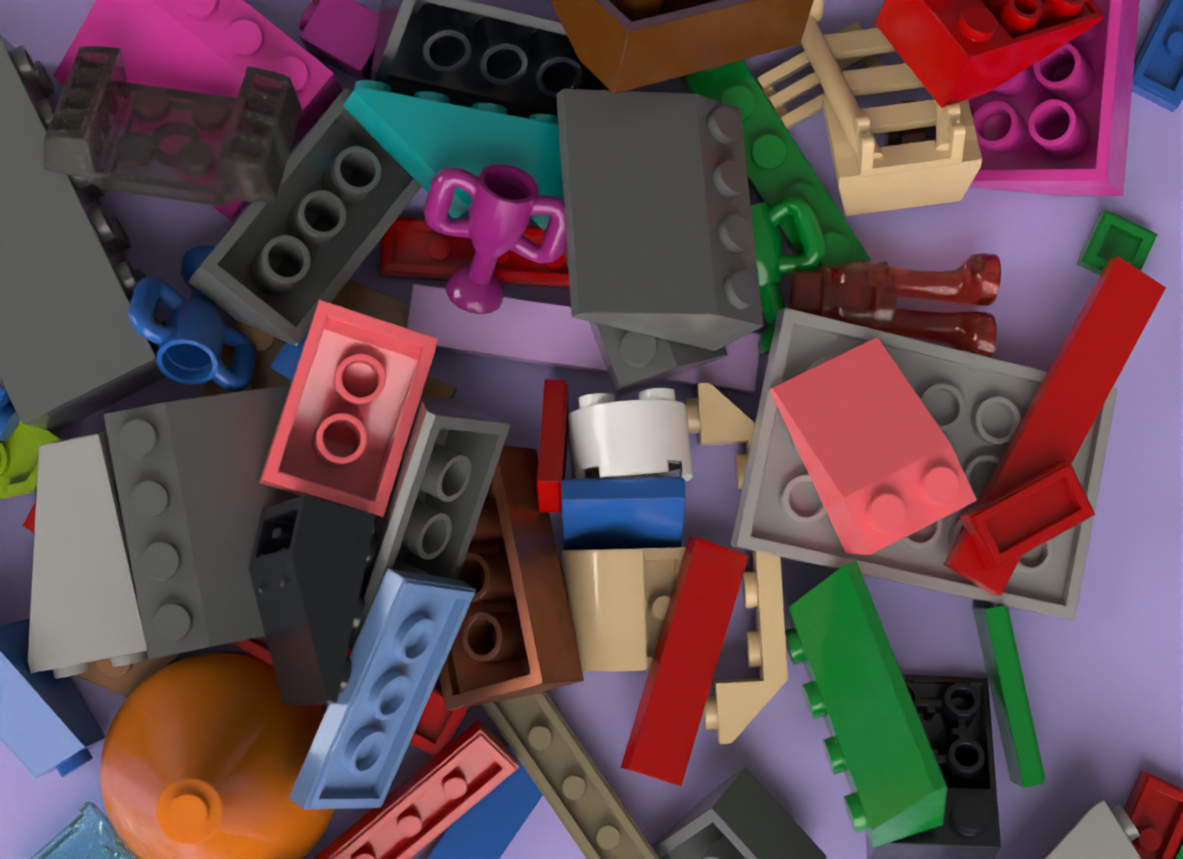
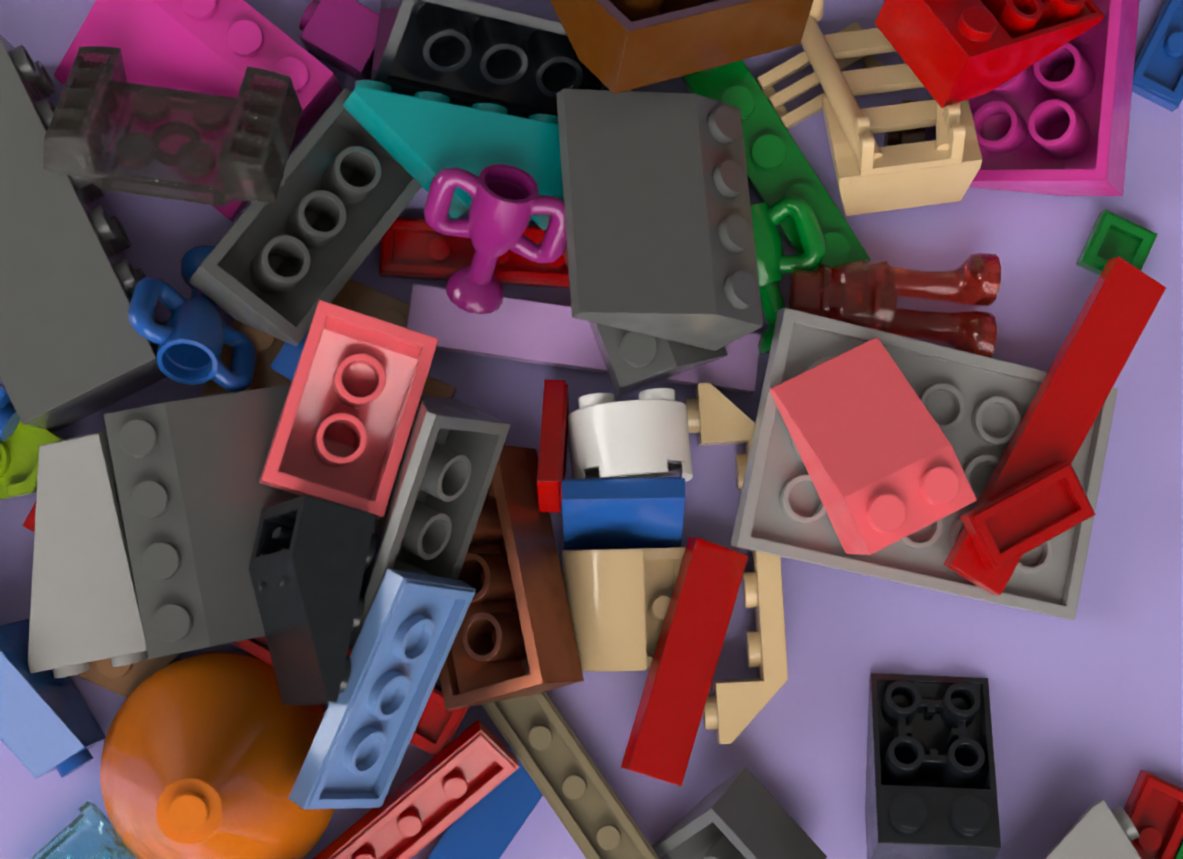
(866, 710): green slope -> none
(1009, 695): green tile -> none

